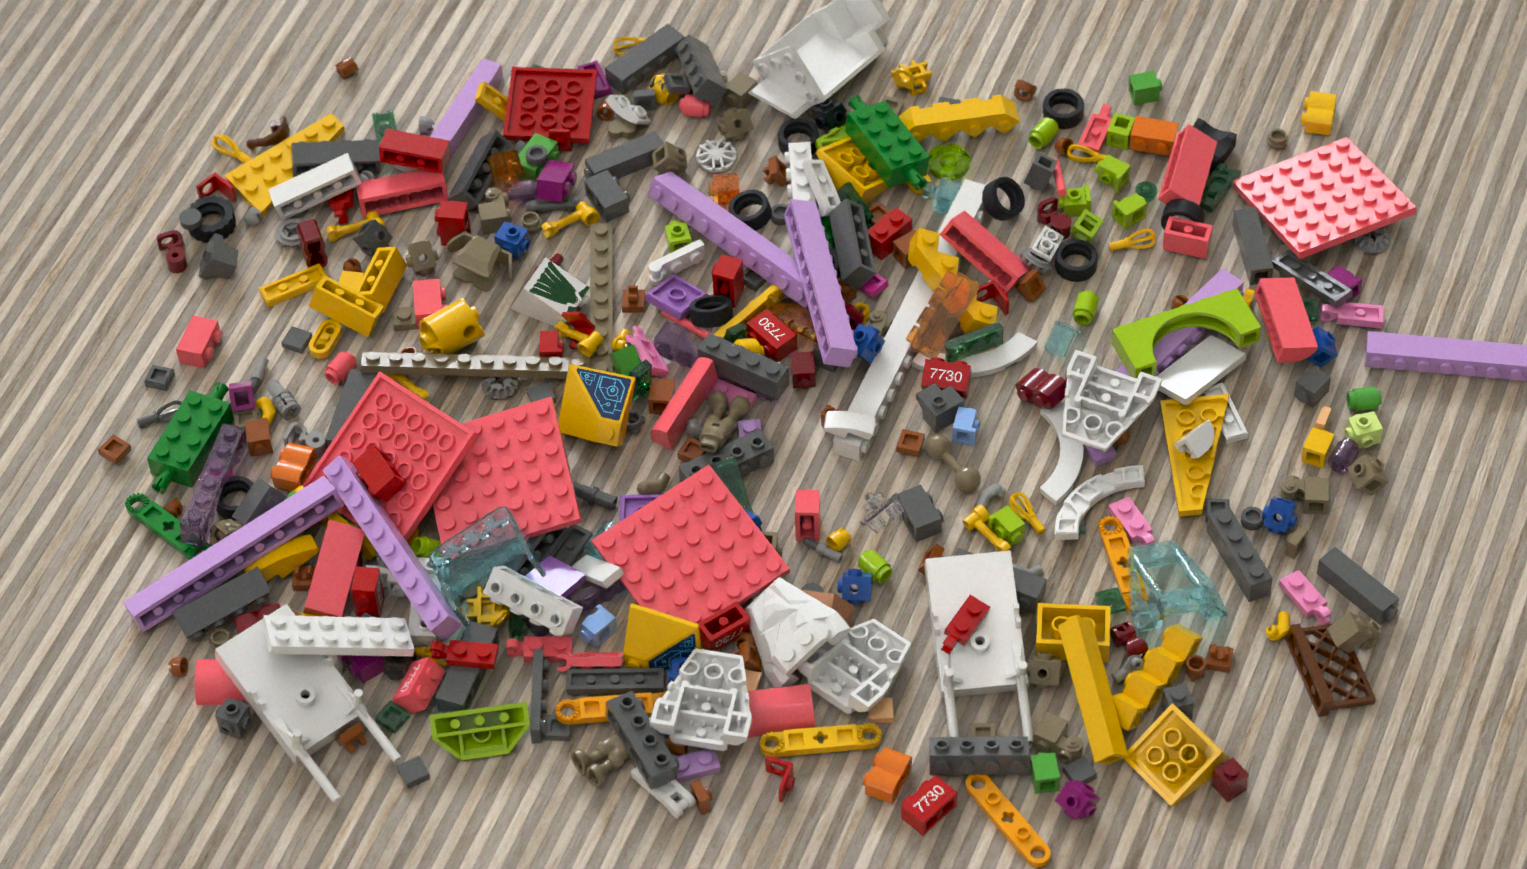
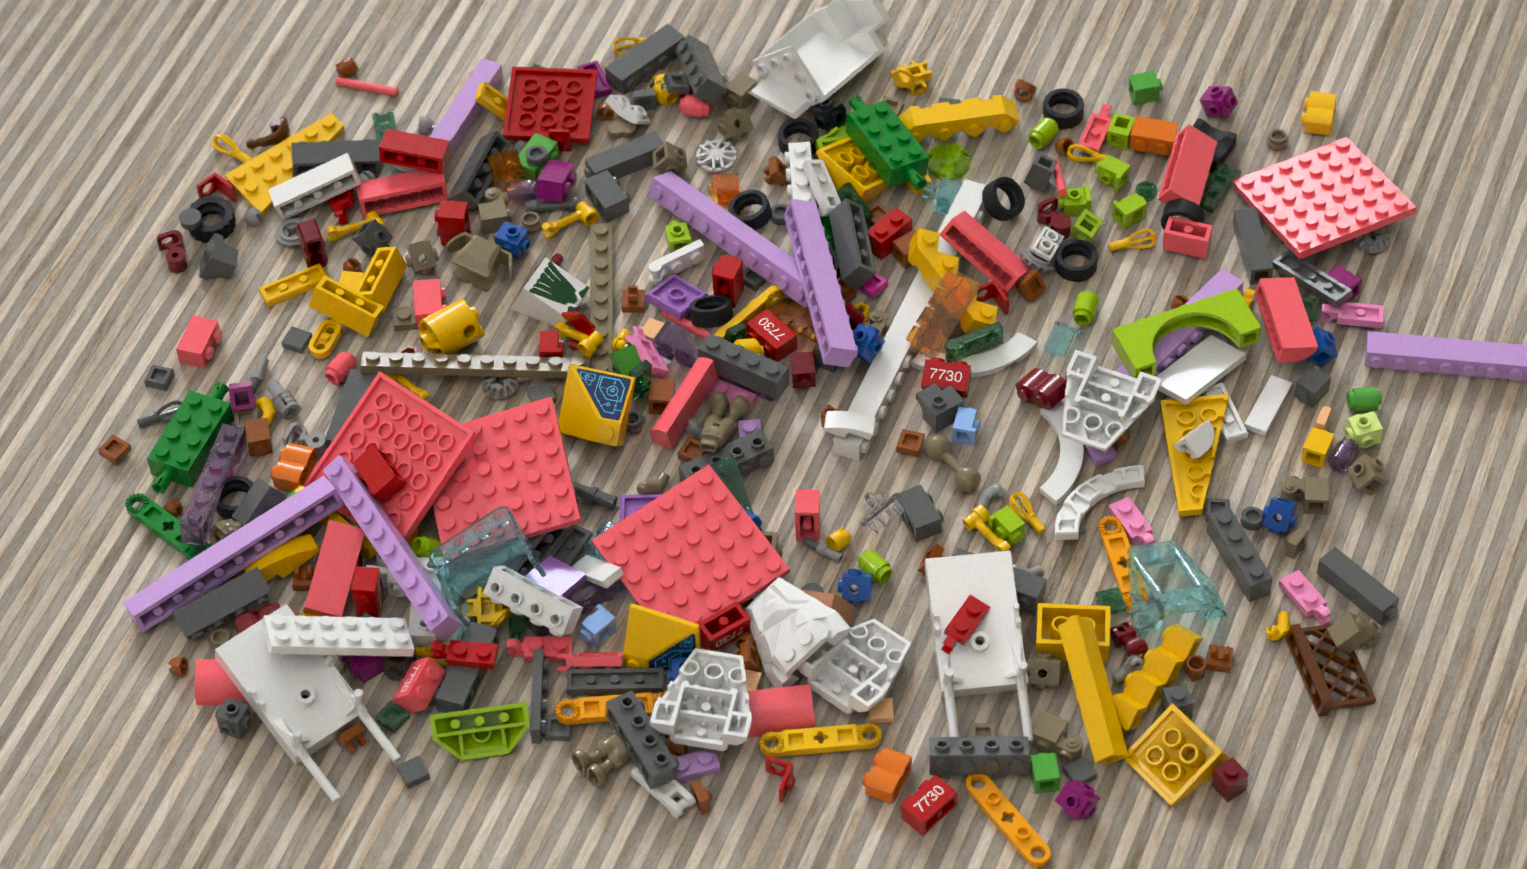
(367, 86): none -> coral bar
(651, 328): none -> light nougat tile
(1218, 101): none -> magenta brick
(1268, 405): none -> white tile

